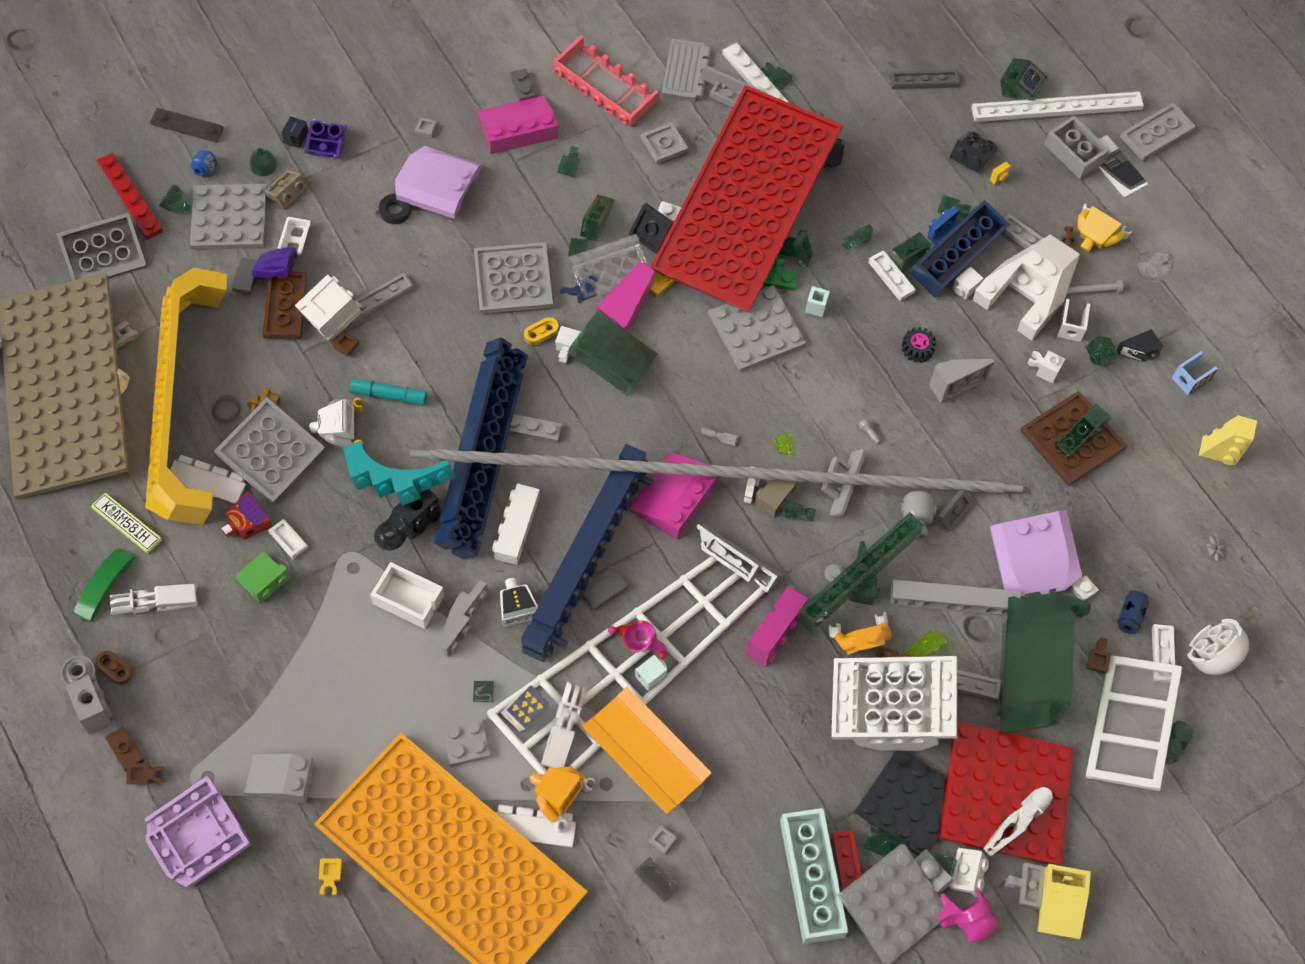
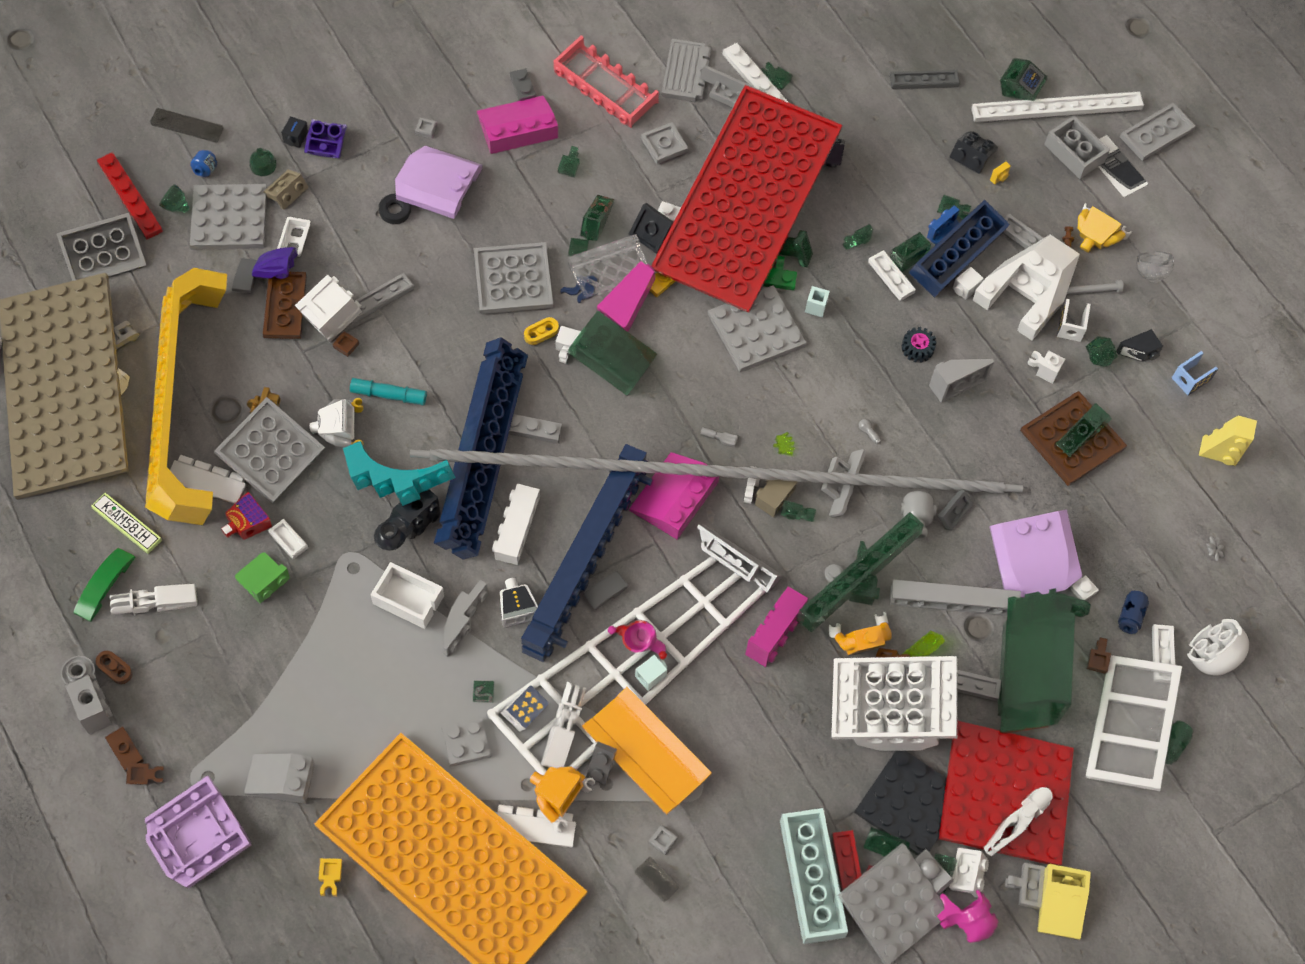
(601, 762): none -> dark grey plate

